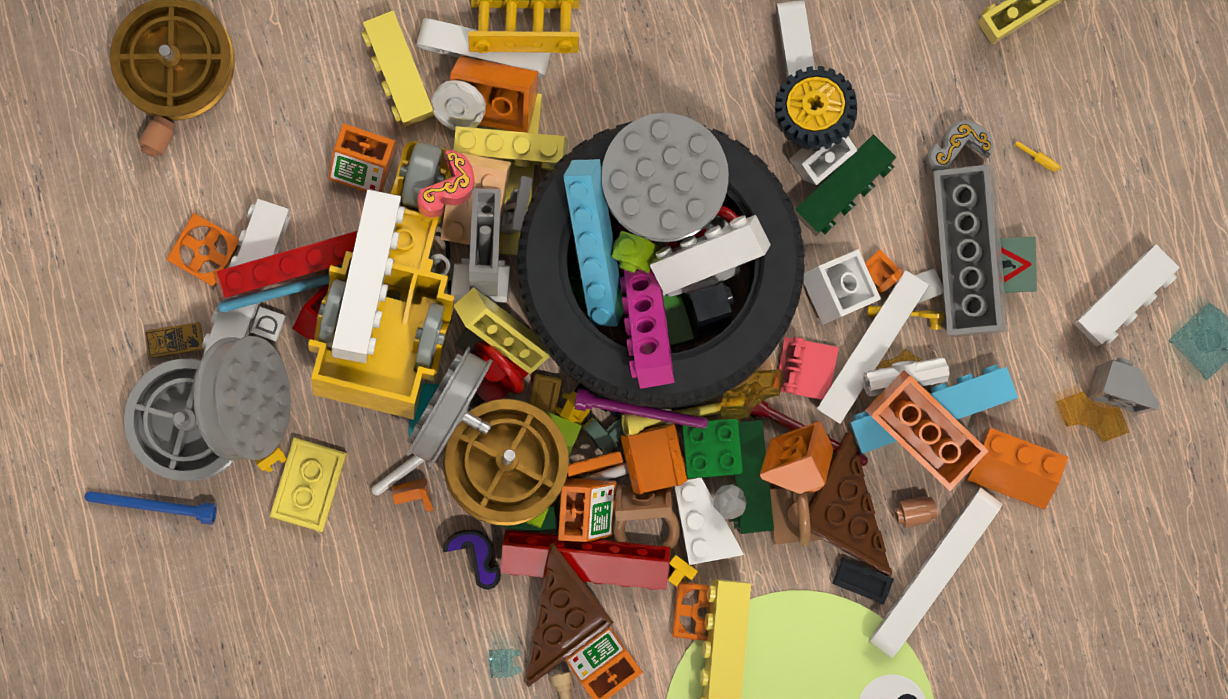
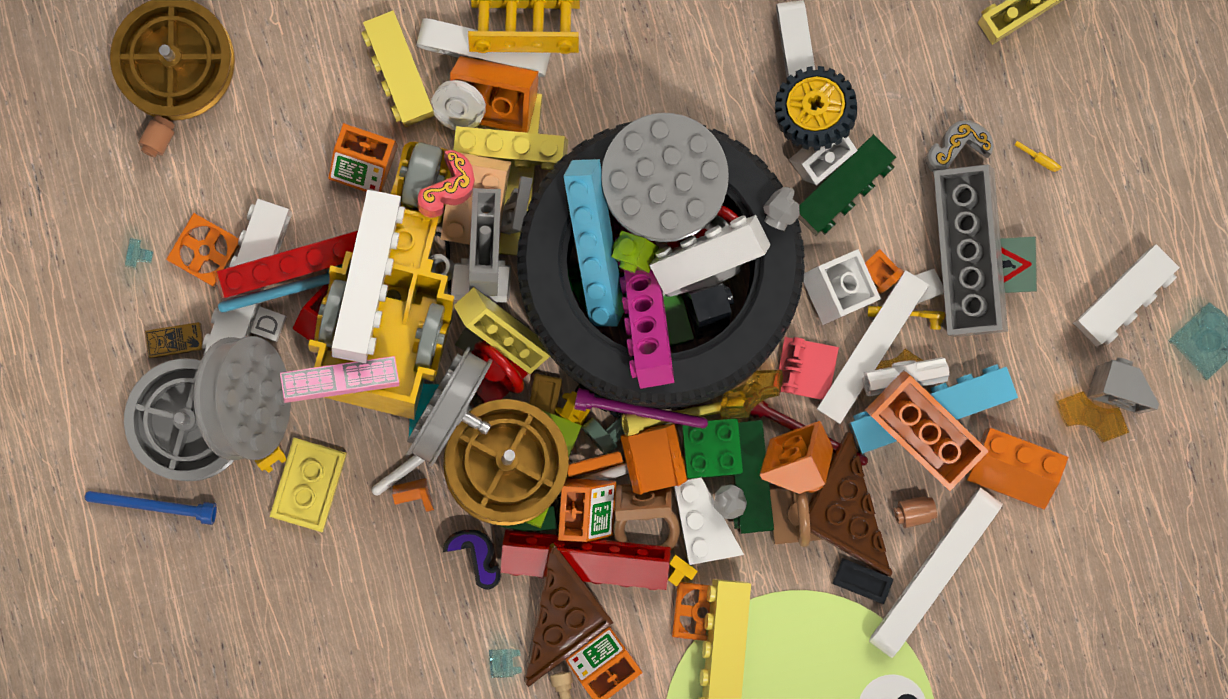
(136, 254): none -> clear light blue tile
(339, 379): none -> bright pink tile
(781, 209): none -> light grey rock

